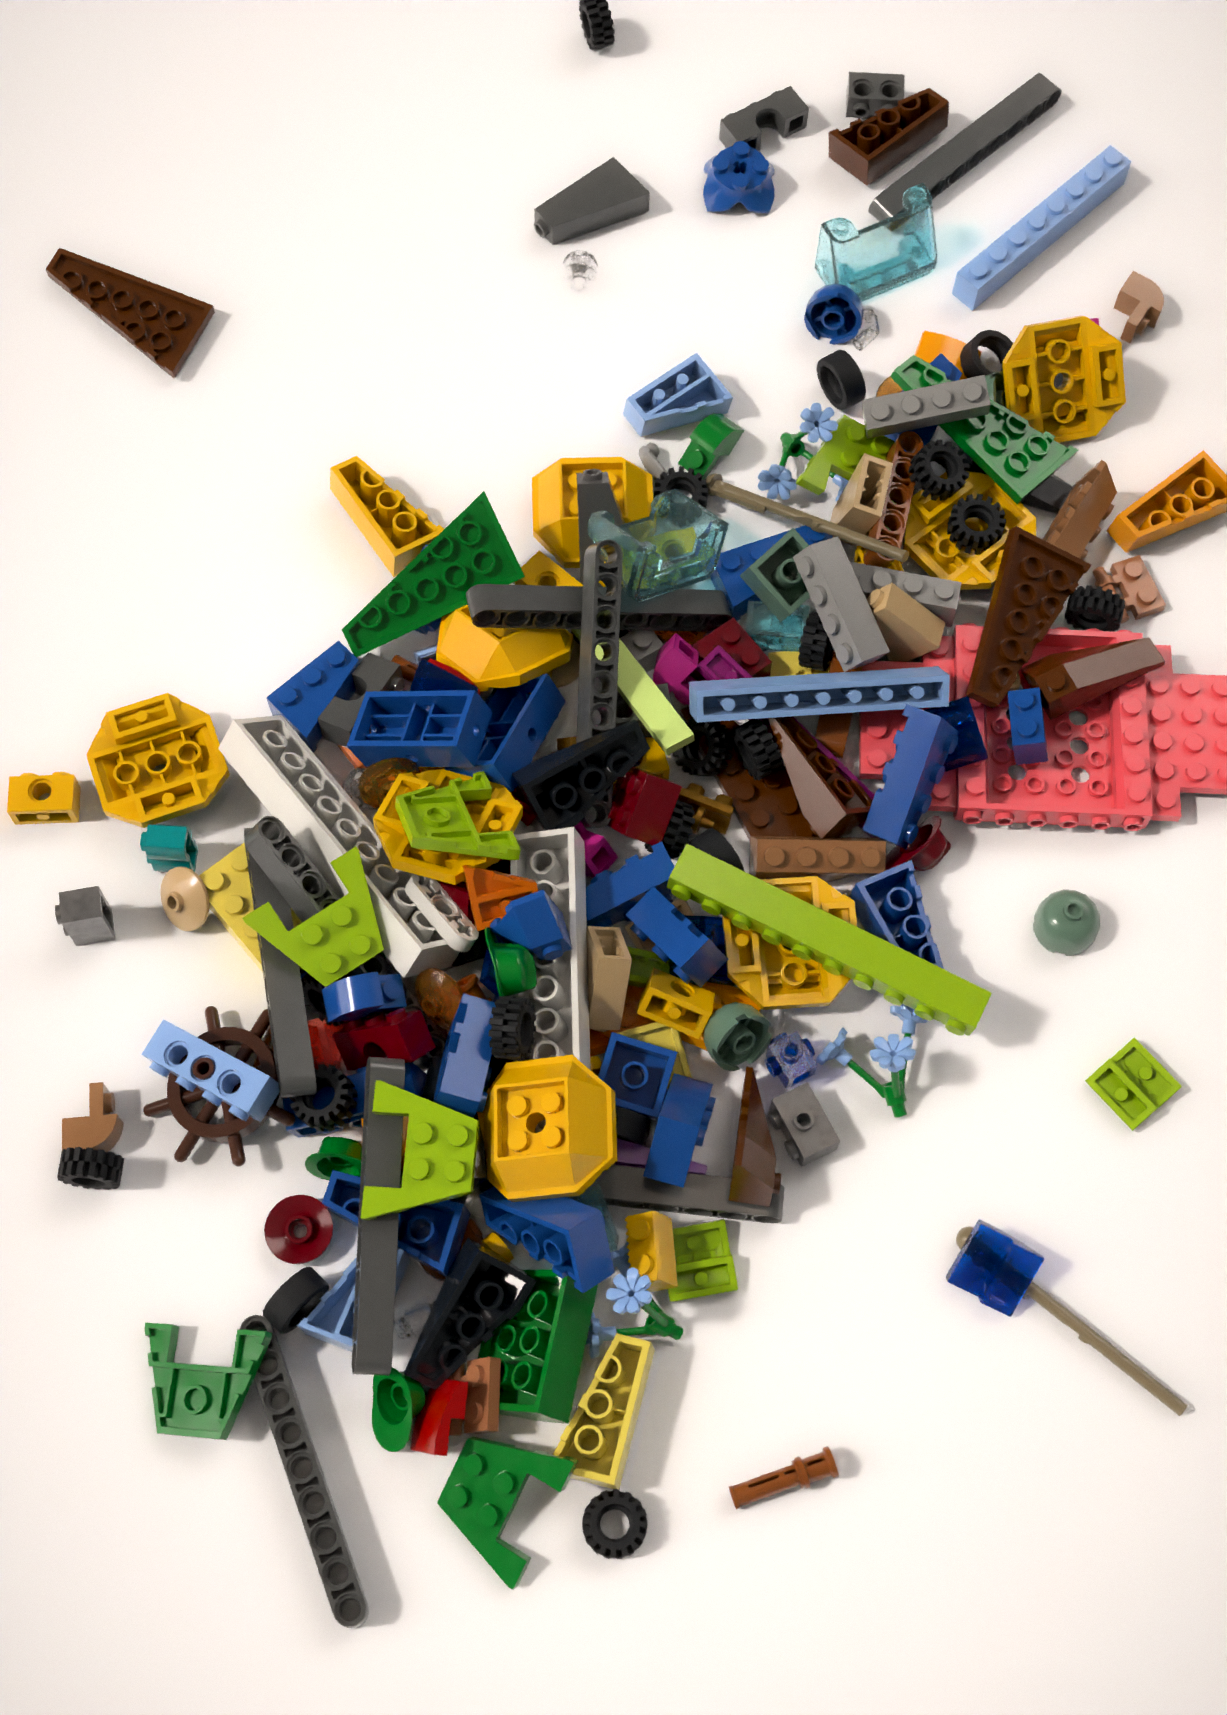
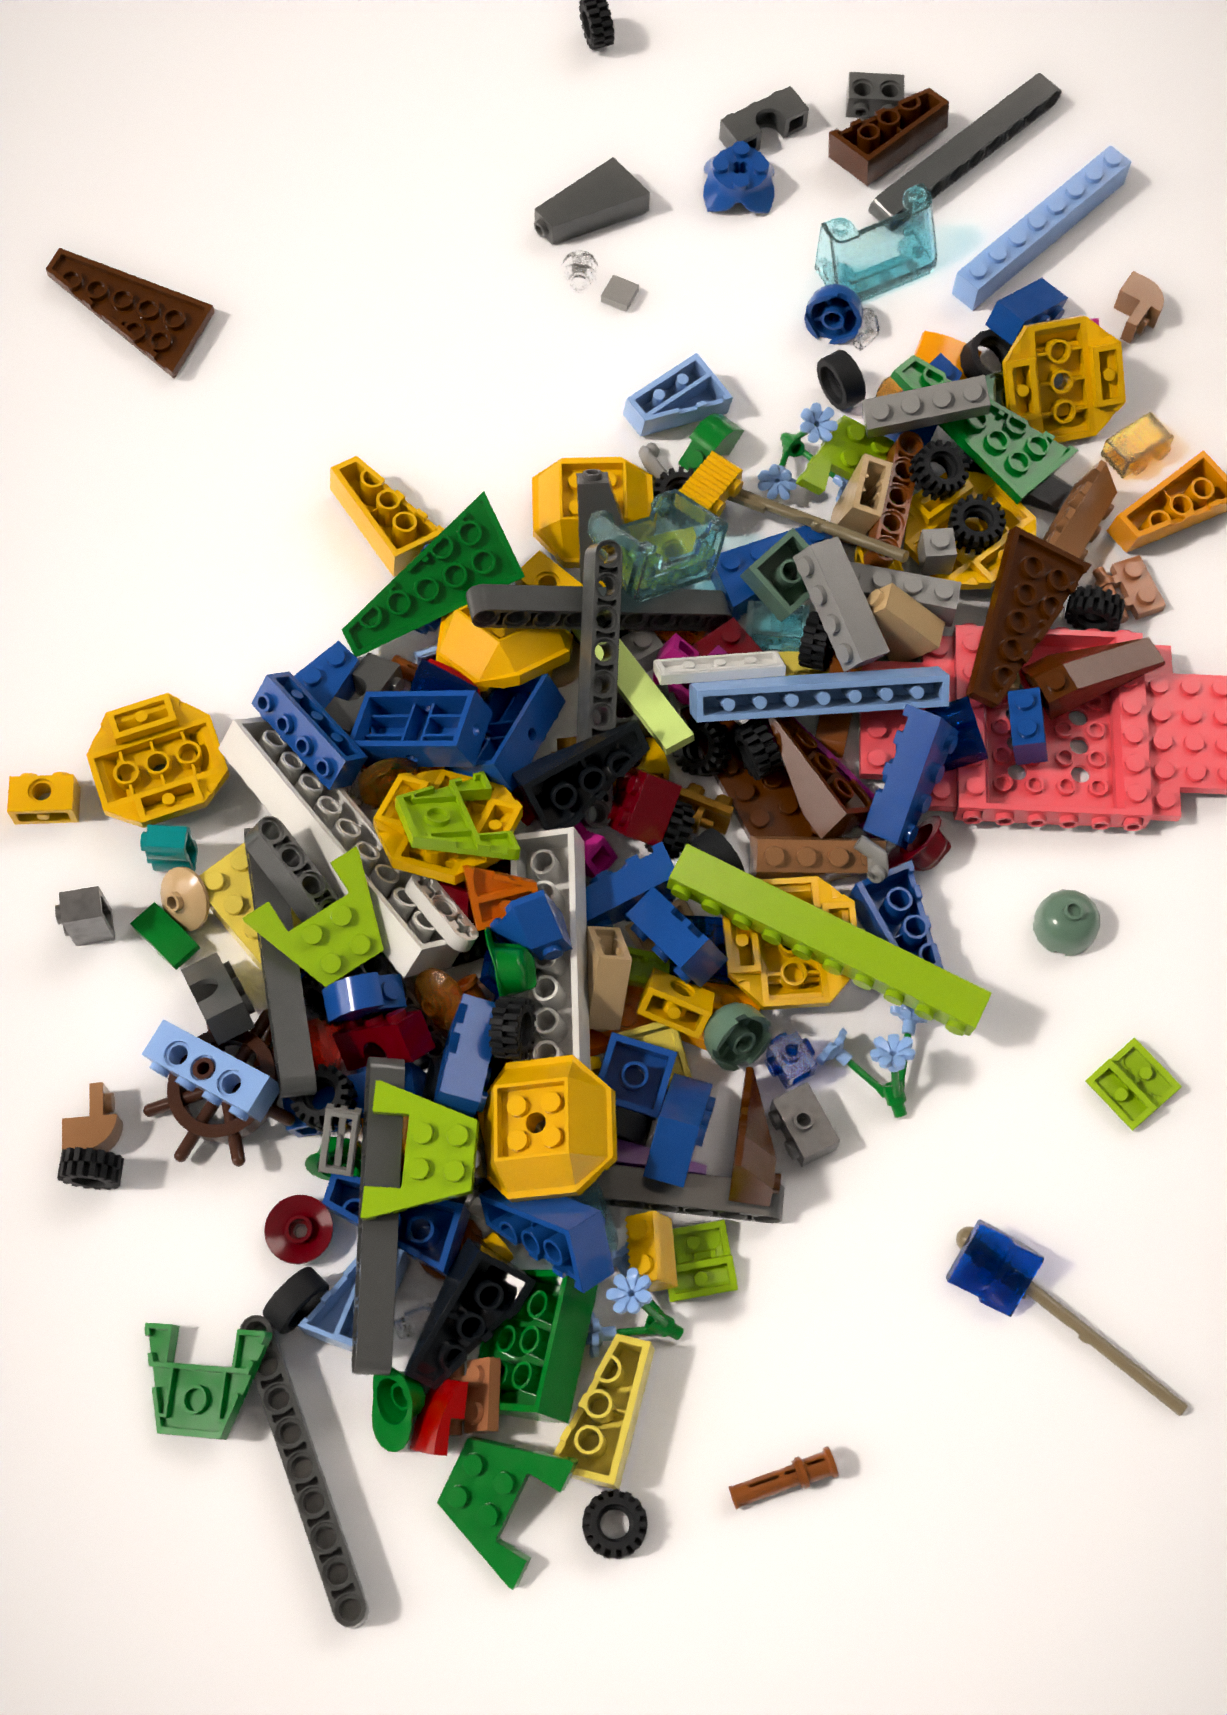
(165, 936): none -> green slope
(219, 997): none -> dark grey arch
(309, 730): none -> blue brick
(343, 1114): none -> light grey tile
(619, 293): none -> light grey tile
(714, 483): none -> yellow brick
(719, 667): none -> white tile
(876, 859): none -> light grey arm
(936, 551): none -> light grey brick
(1026, 306): none -> blue brick
(1137, 445): none -> clear yellow brick

